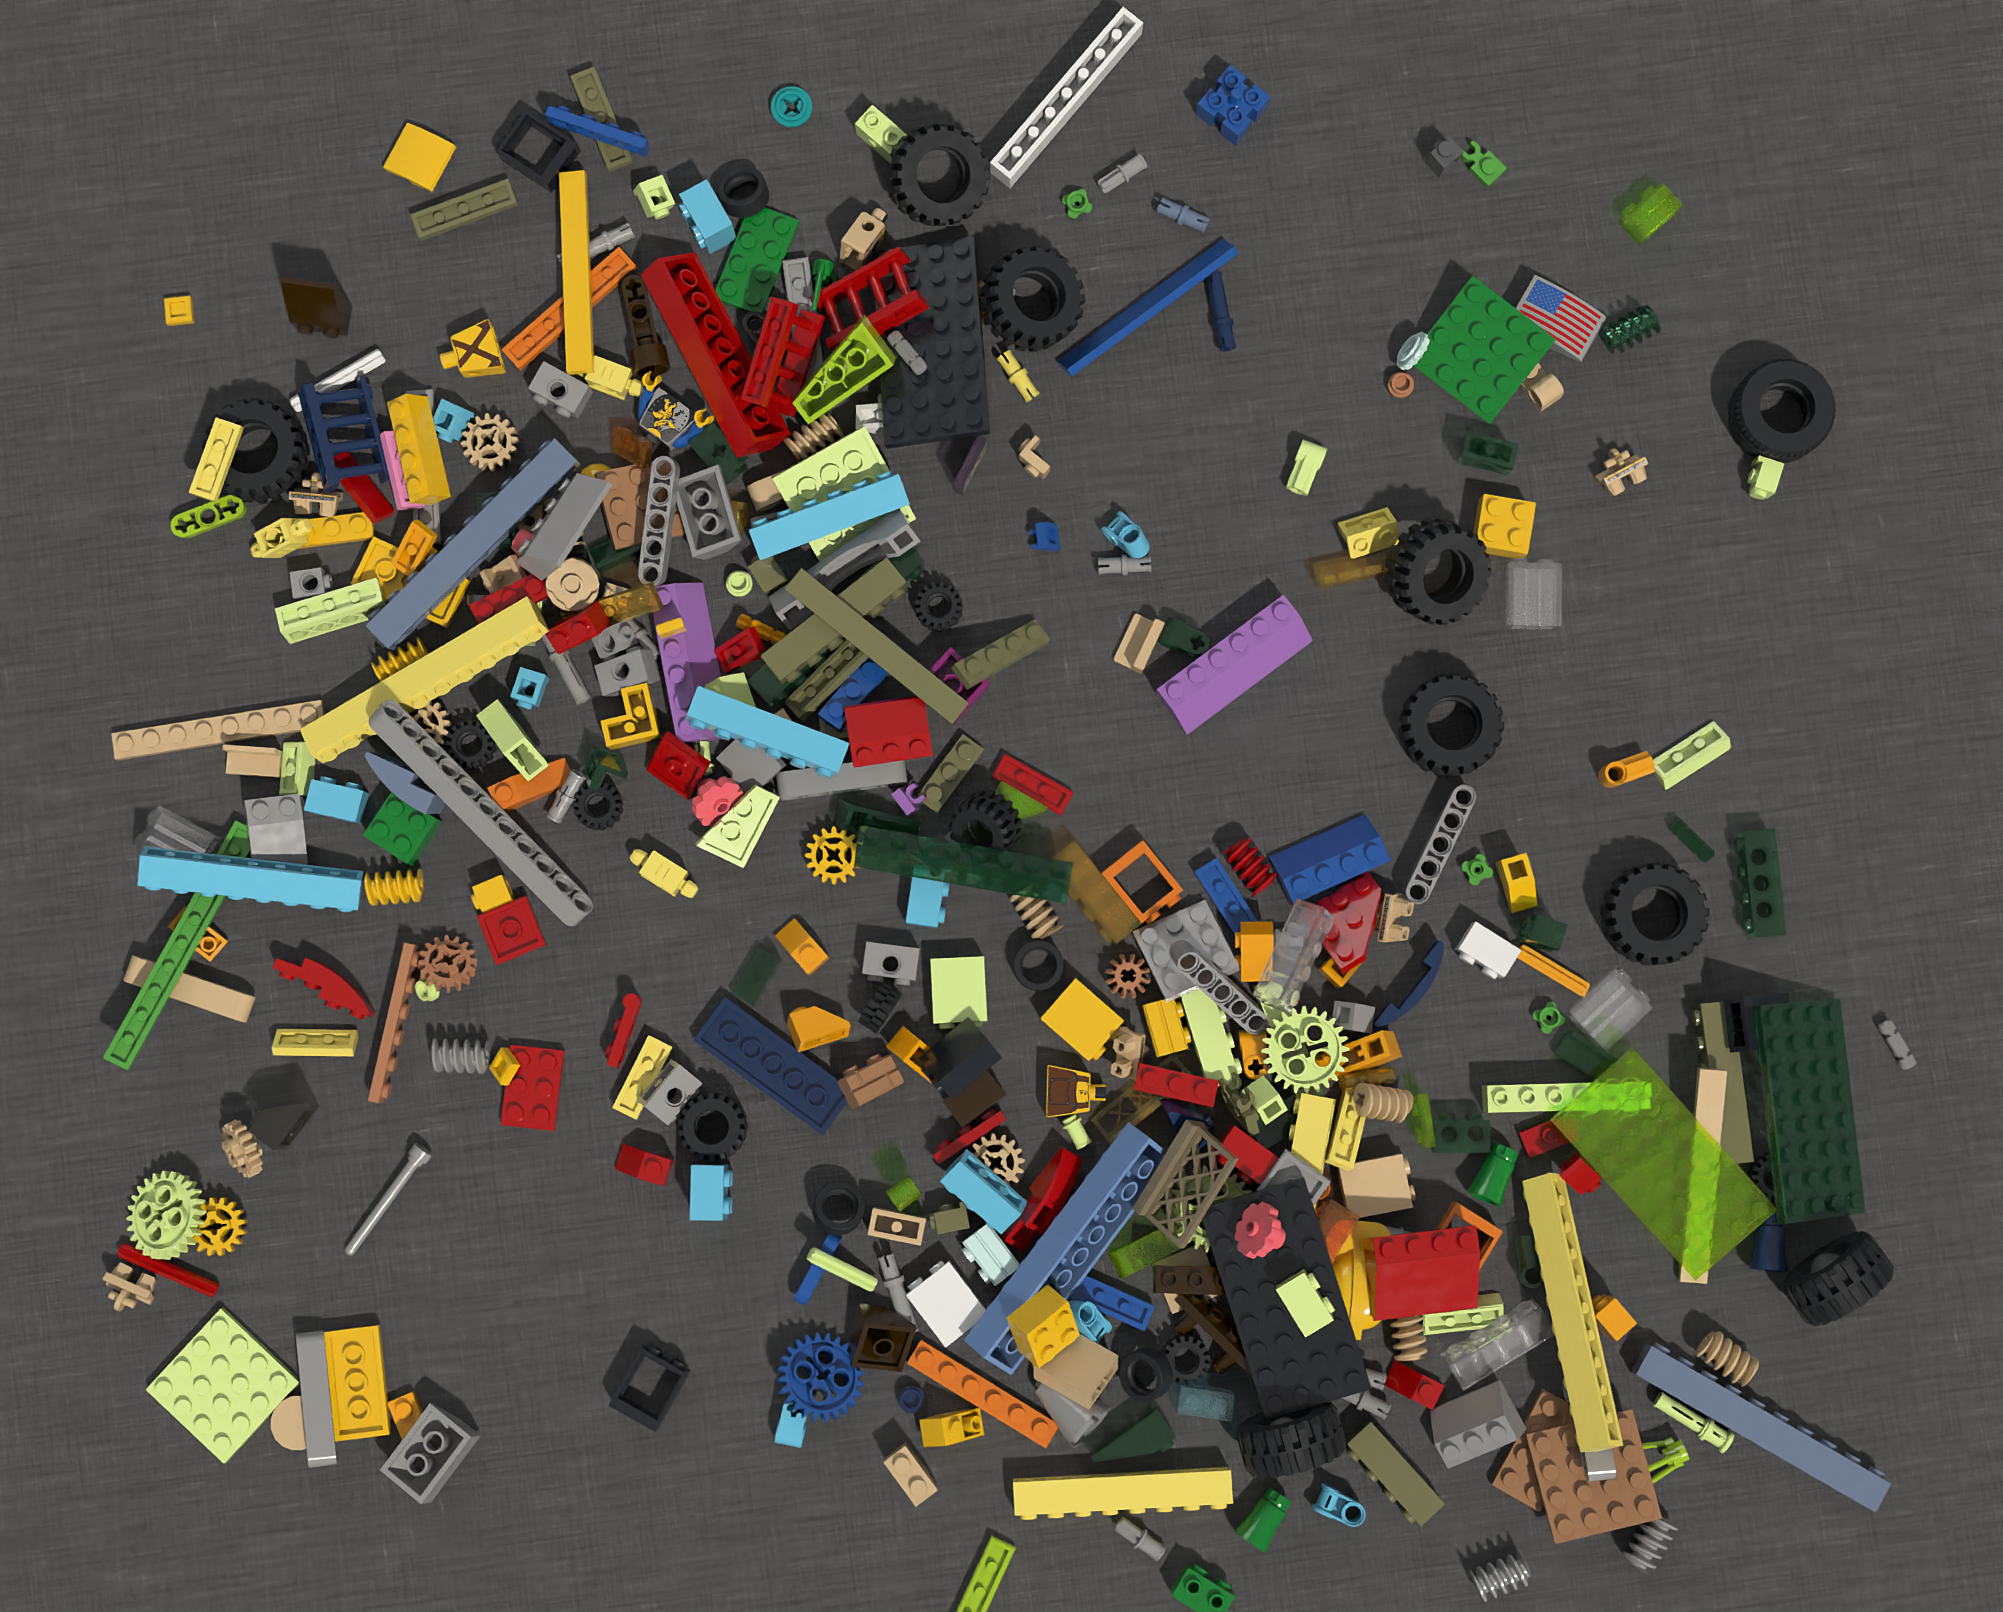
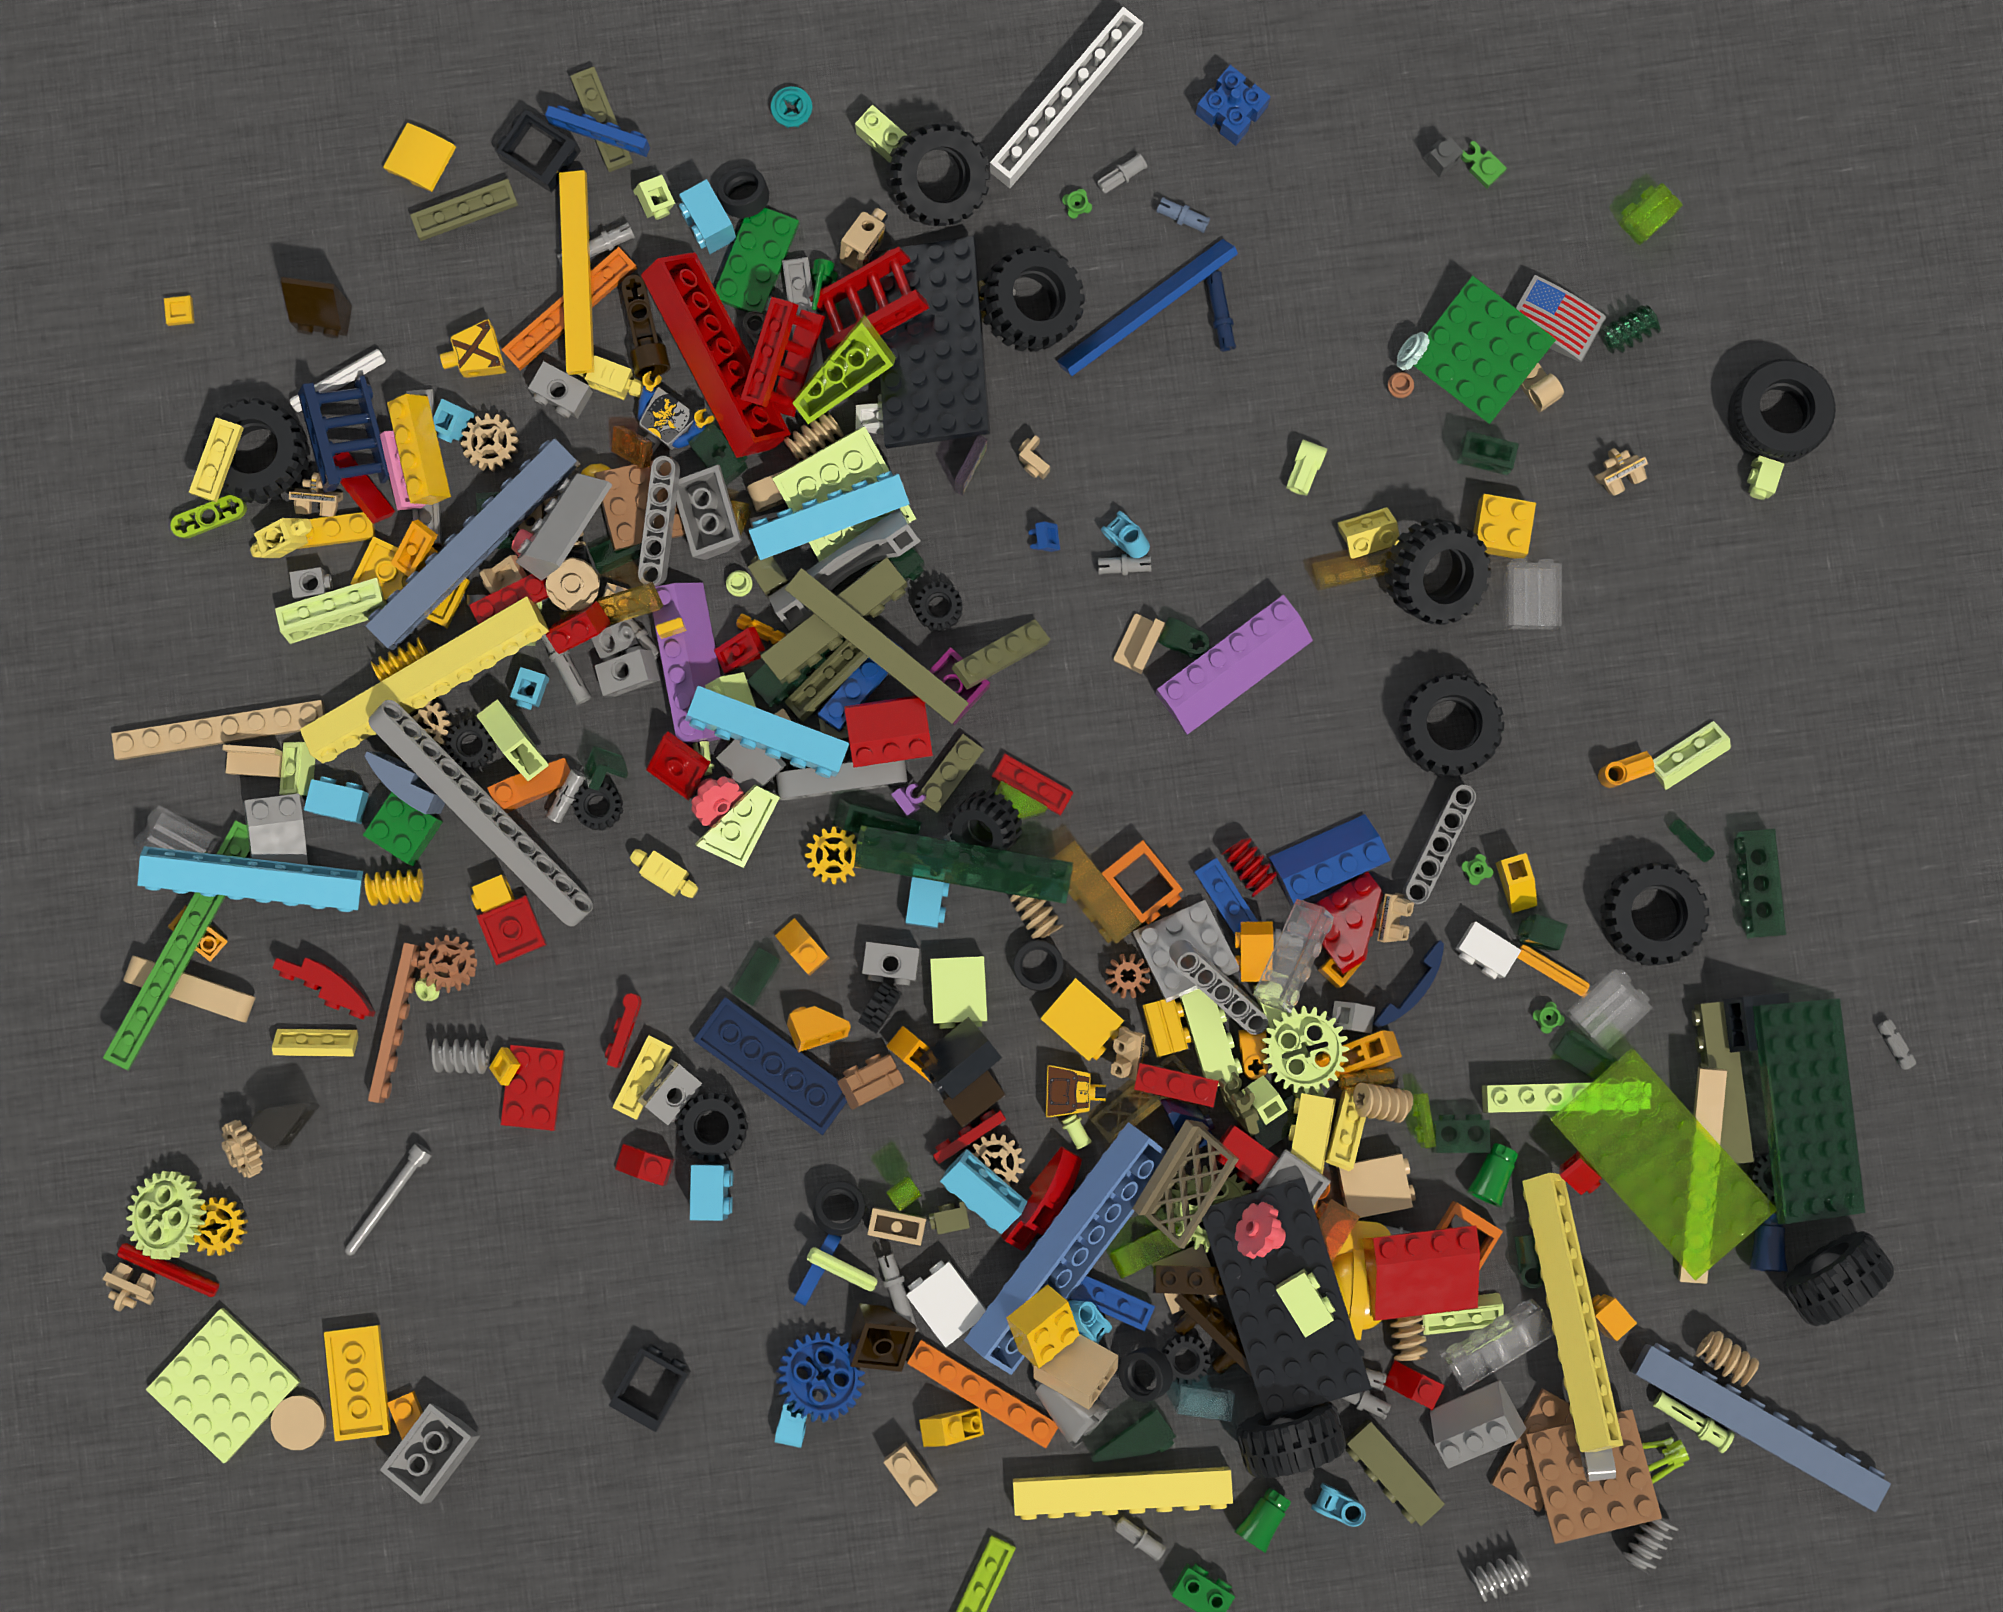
(316, 1399): light grey beam -> none
(638, 724): yellow brick -> none
(907, 352): light grey axle -> none
(911, 1399): dark blue plate -> none
(990, 1254): light aqua brick -> none
(1018, 376): light yellow pin -> none
(1542, 1138): red plate -> none

